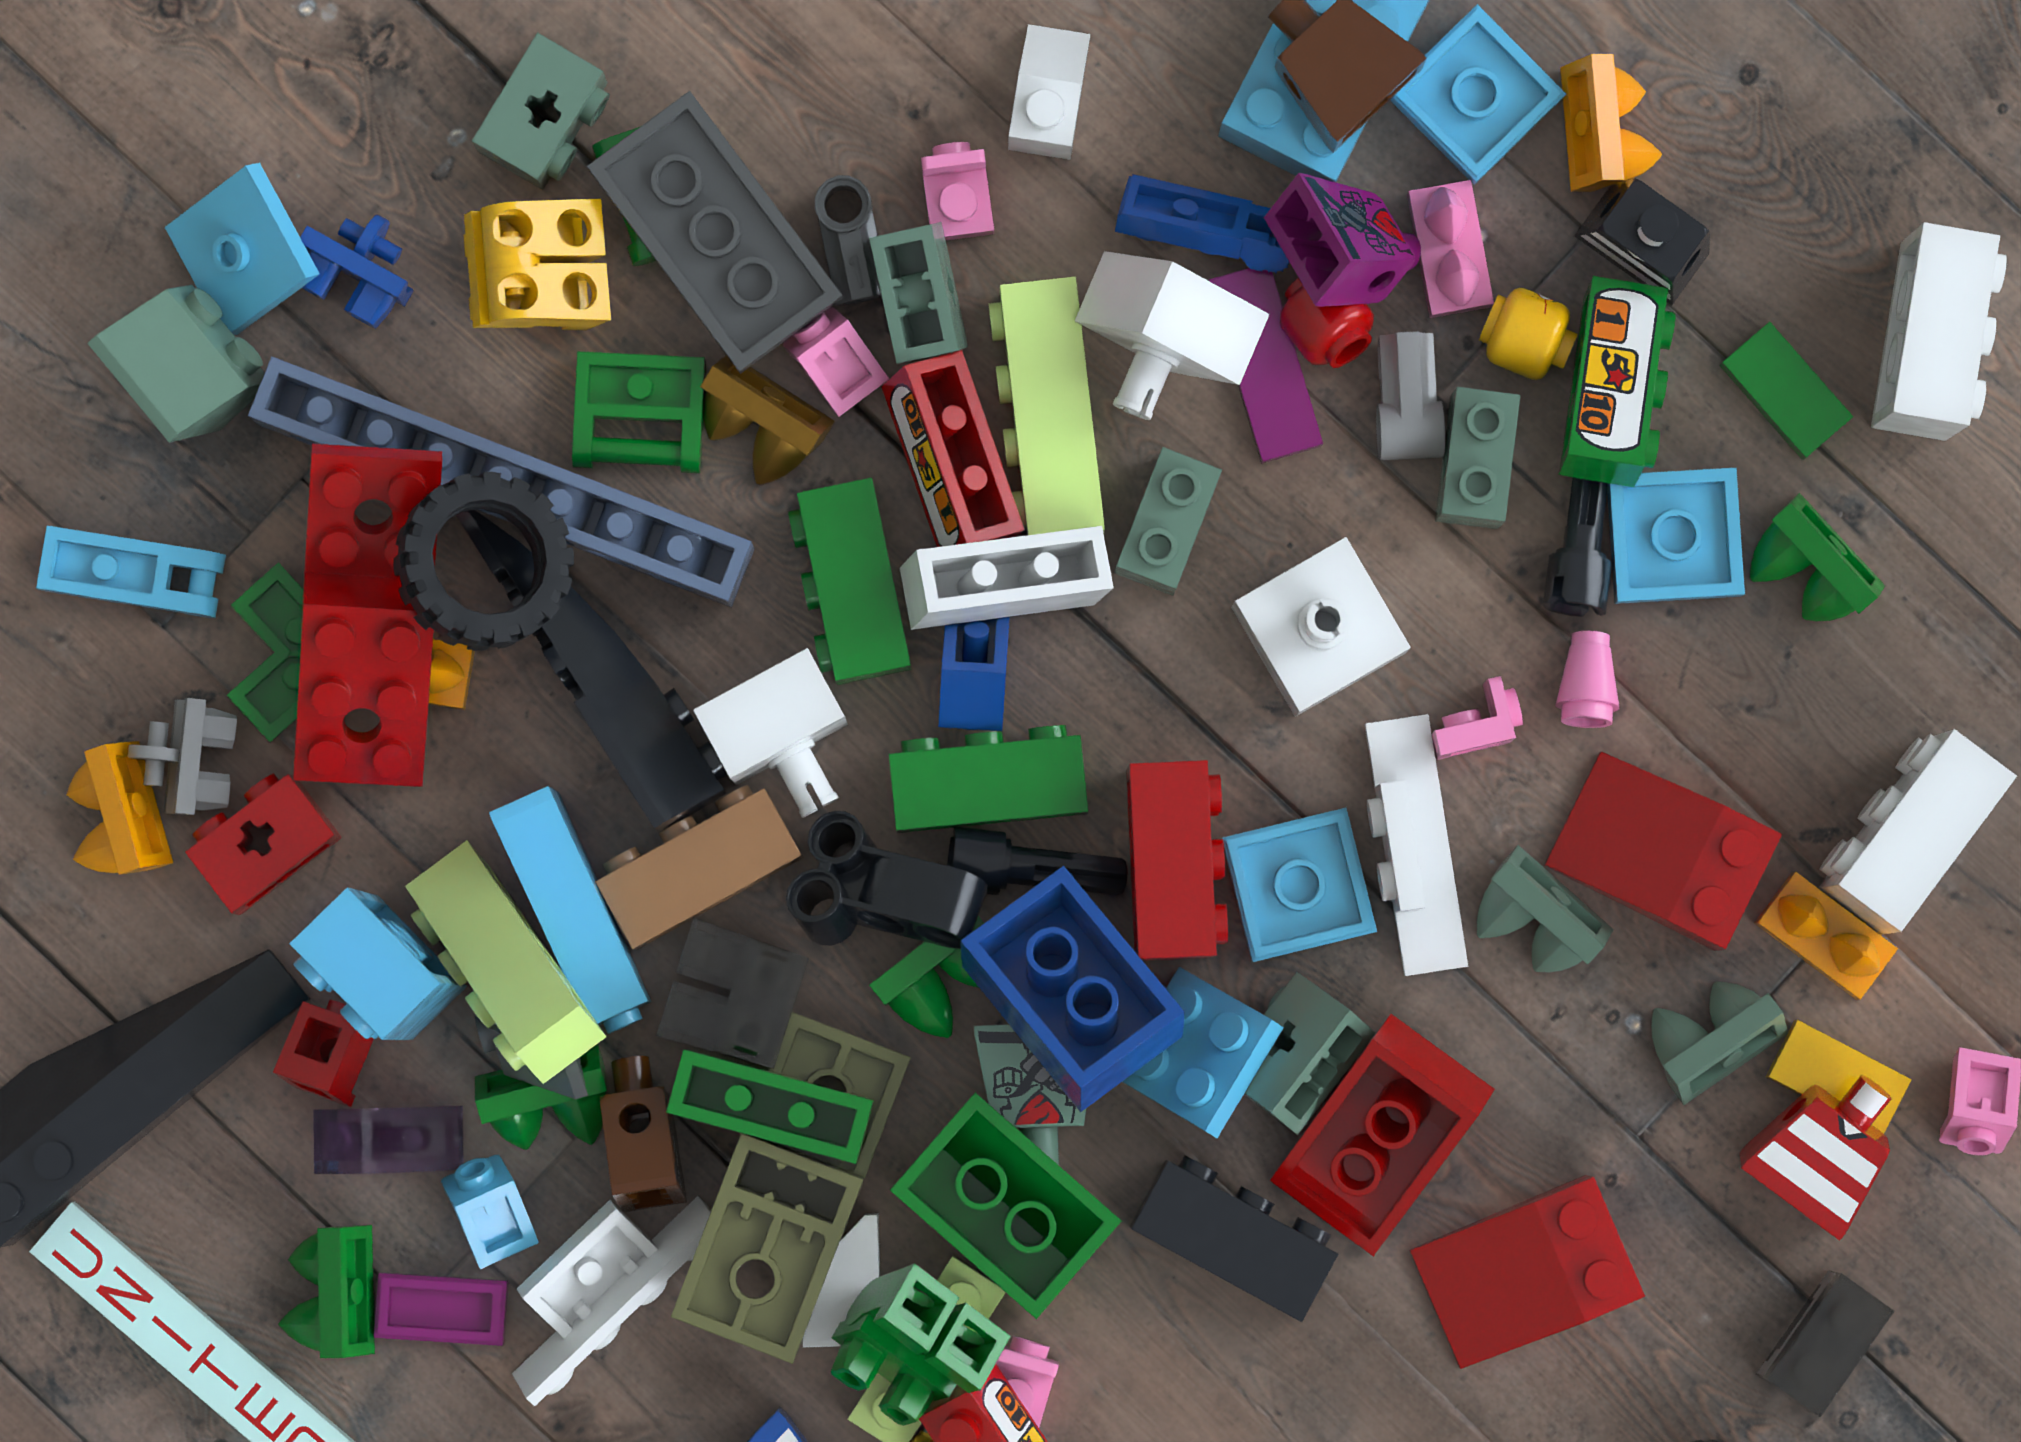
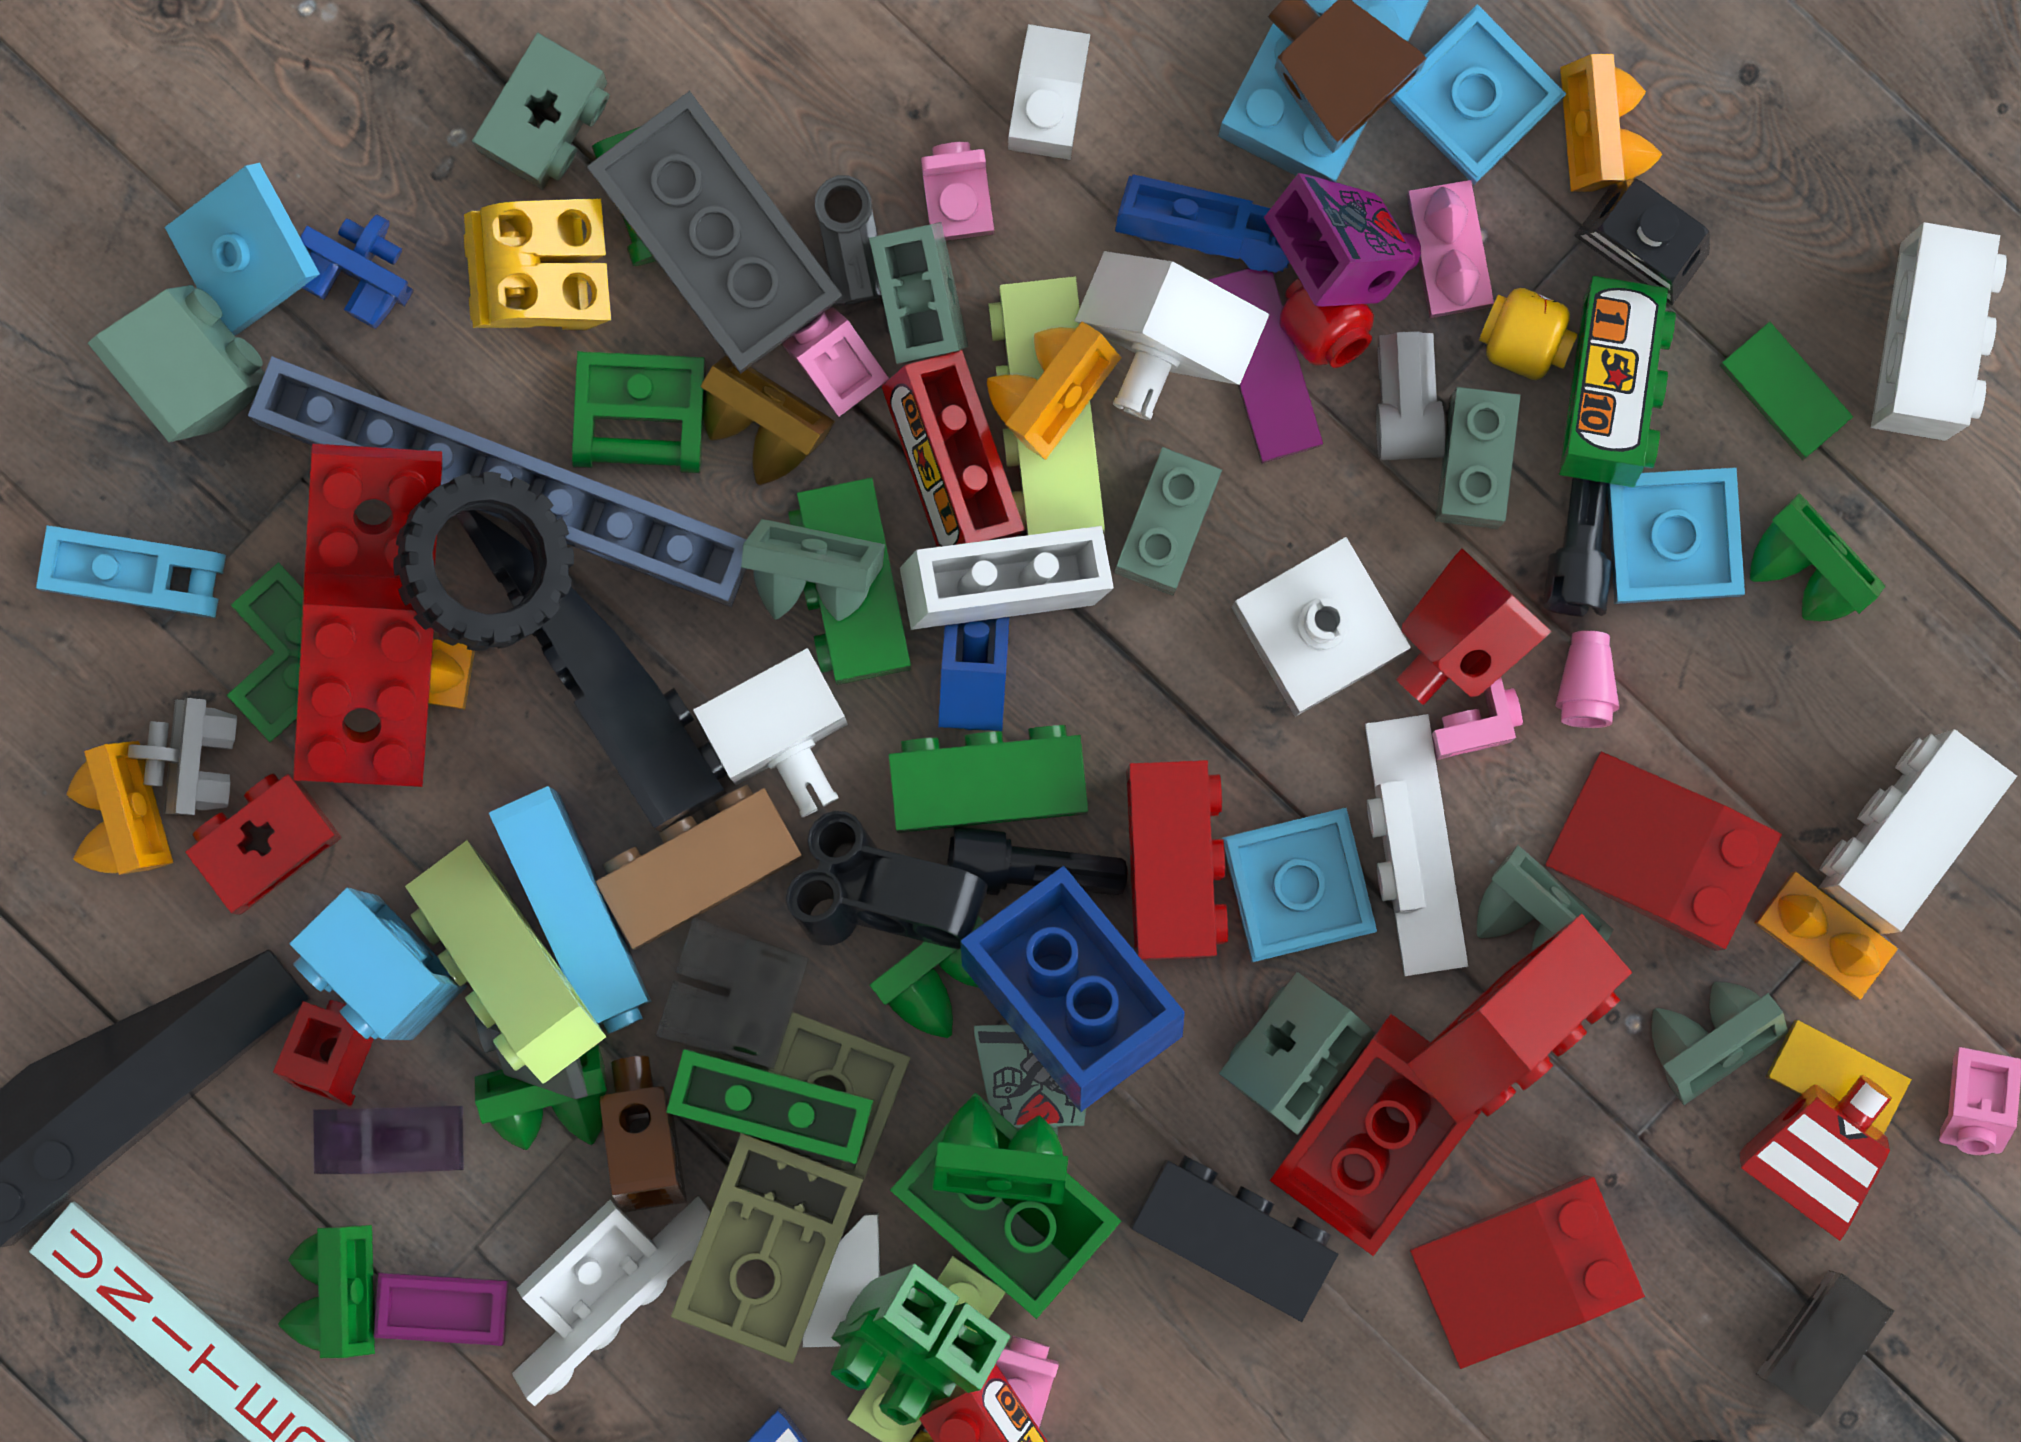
(489, 1210): medium azure bracket -> none
(790, 555): none -> sand green tile
(973, 1163): none -> green tile
(1045, 408): none -> light orange tile
(1213, 1061): medium azure plate -> none
(1466, 631): none -> red torso
(1521, 1020): none -> red brick

